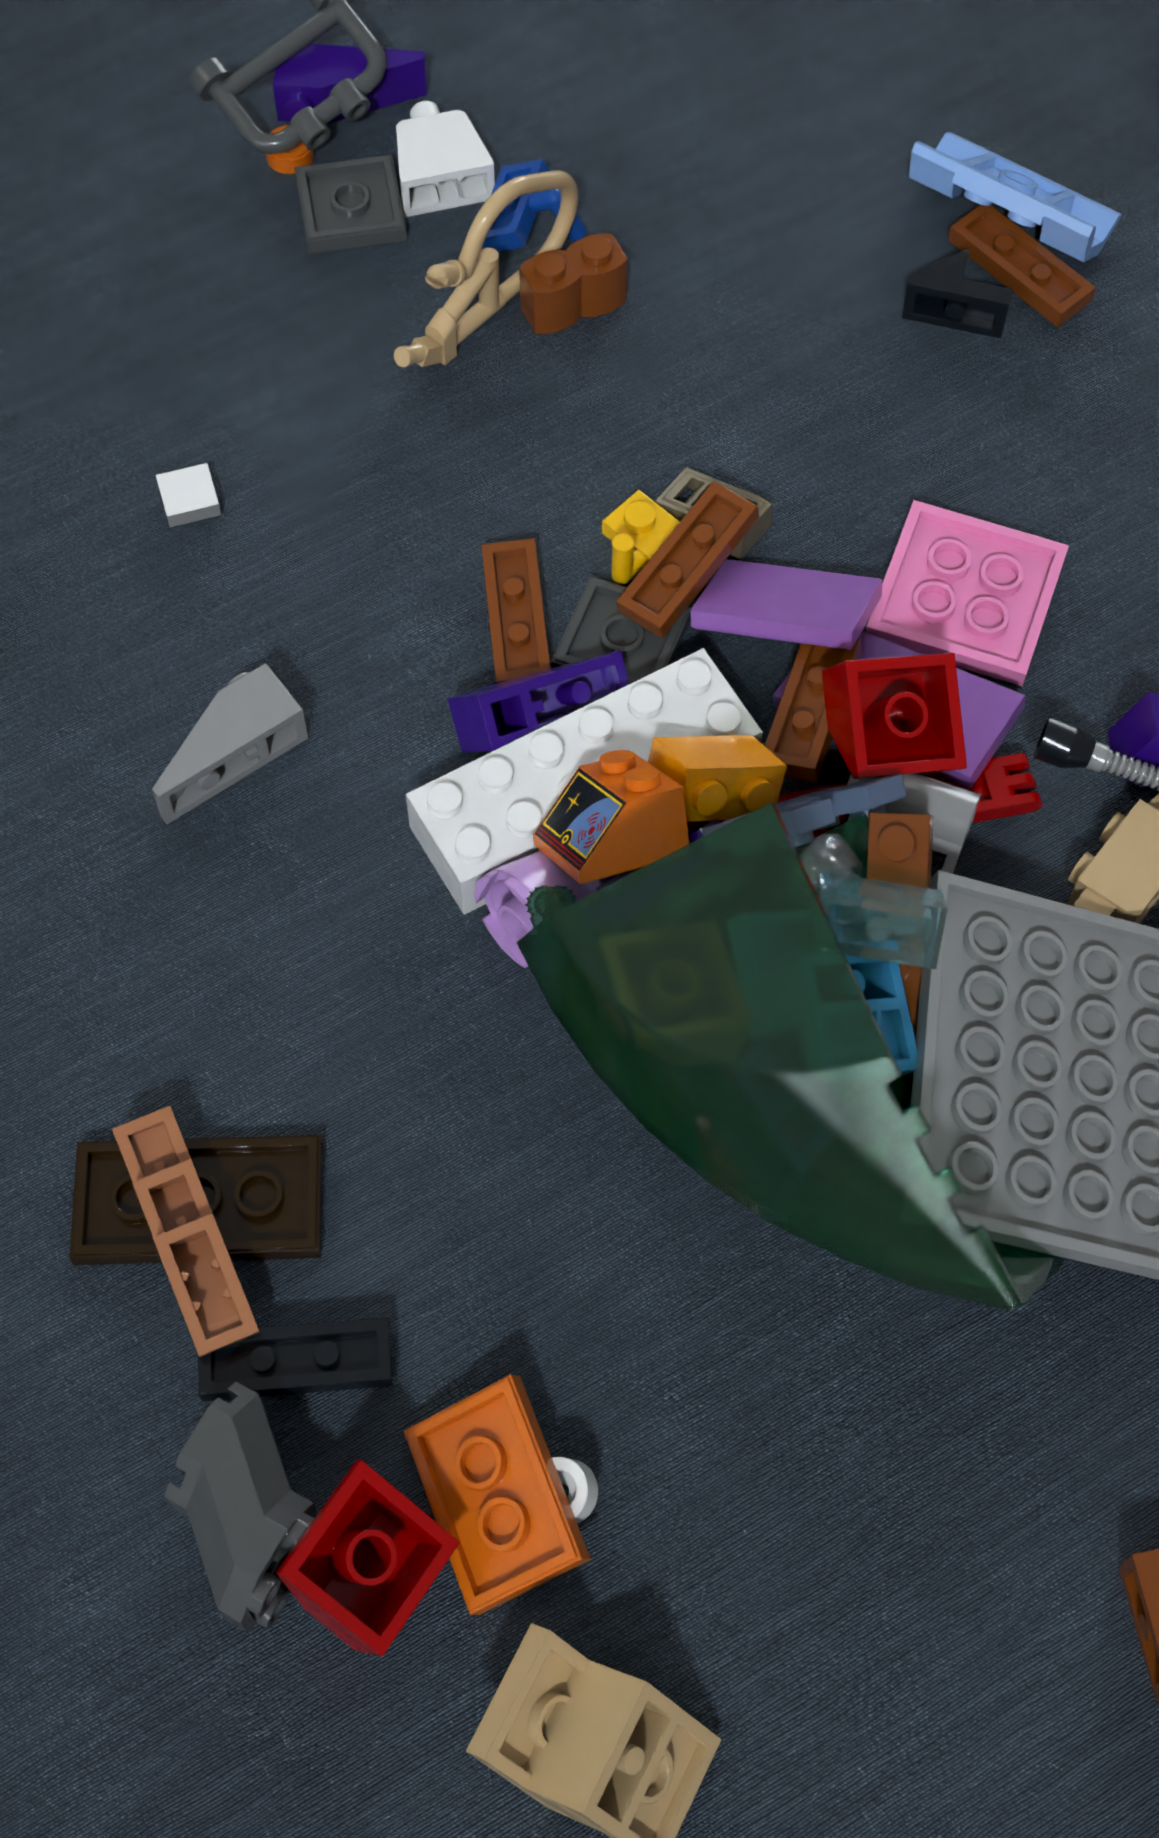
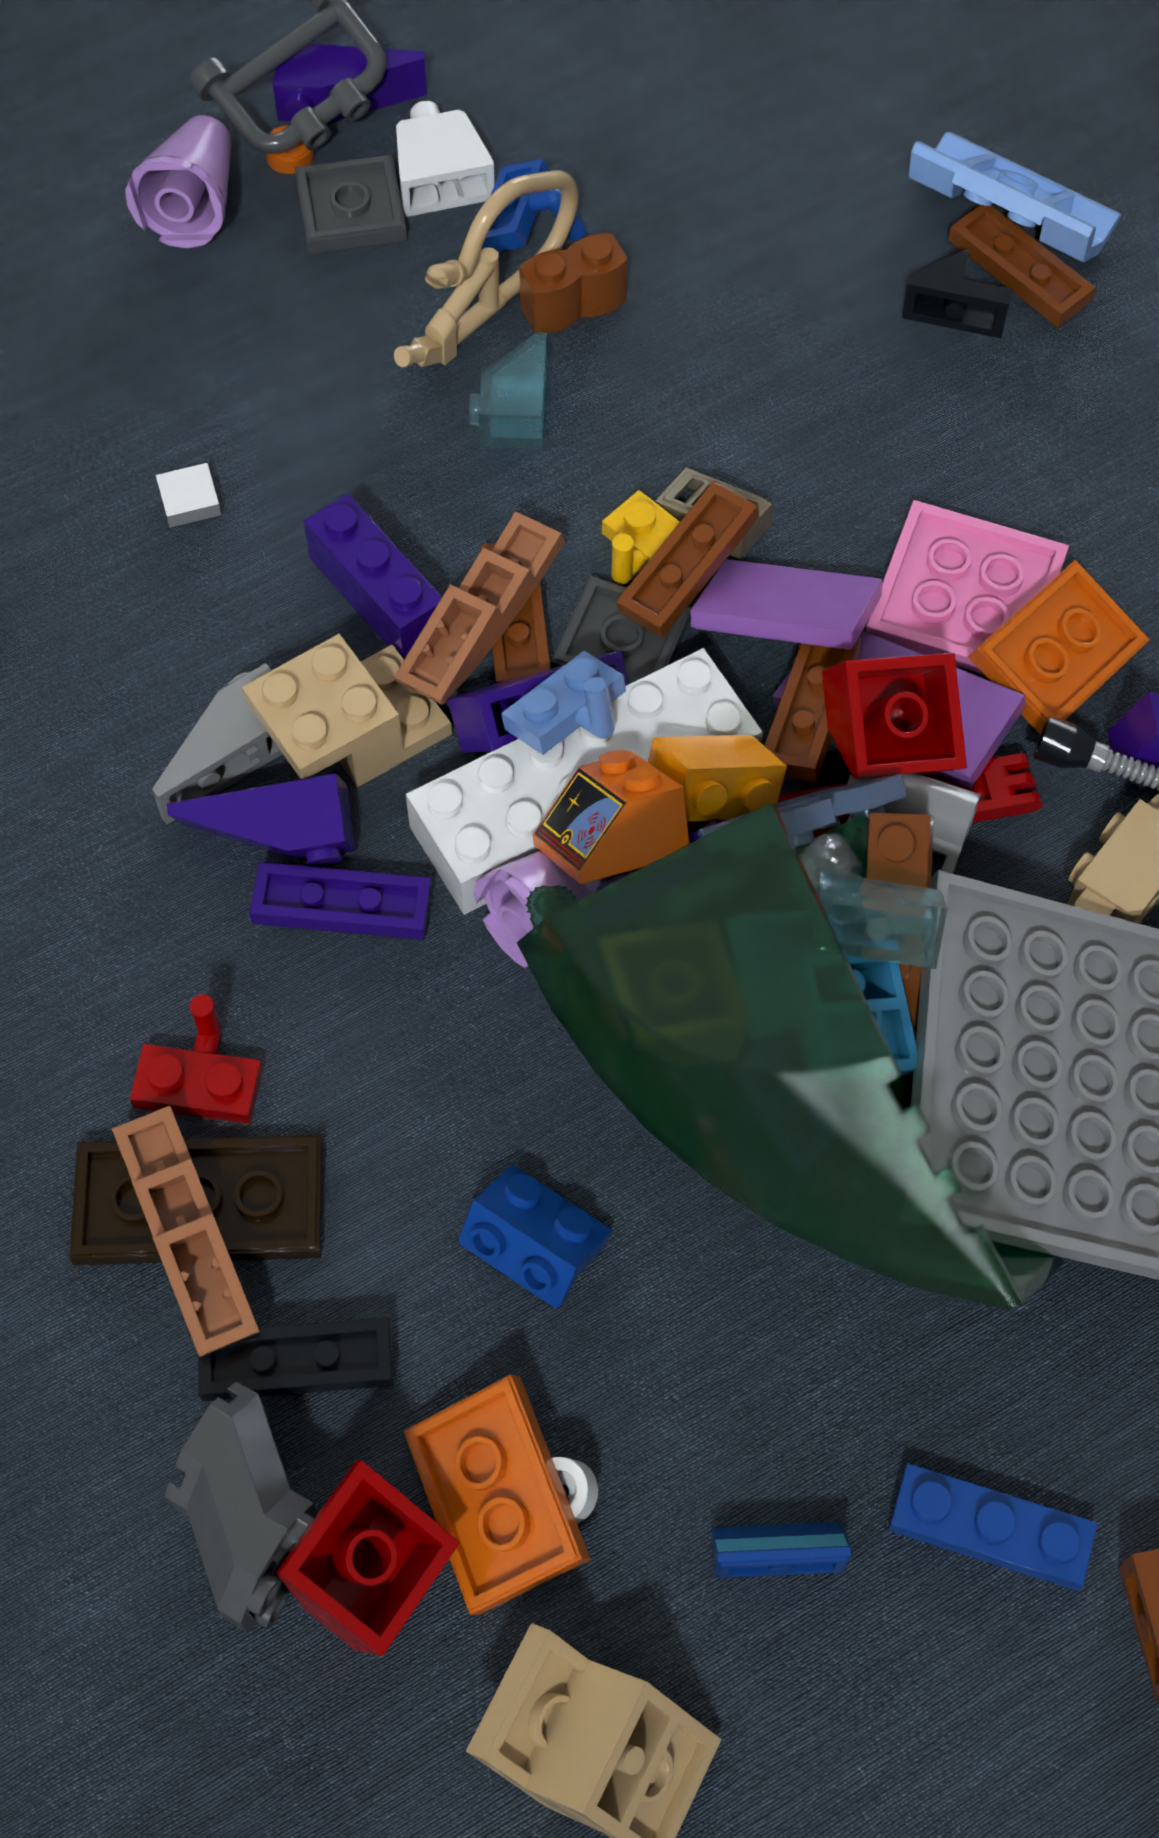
(184, 184): none -> lavender cone
(198, 1080): none -> red plate
(293, 818): none -> dark purple slope
(341, 900): none -> dark purple plate
(345, 711): none -> tan bracket
(370, 572): none -> dark purple brick
(480, 610): none -> nougat slope
(513, 398): none -> clear light blue slope
(532, 1235): none -> blue bracket
(567, 700): none -> medium blue plate
(779, 1549): none -> blue slope
(993, 1527): none -> blue plate
(1060, 646): none -> orange tile

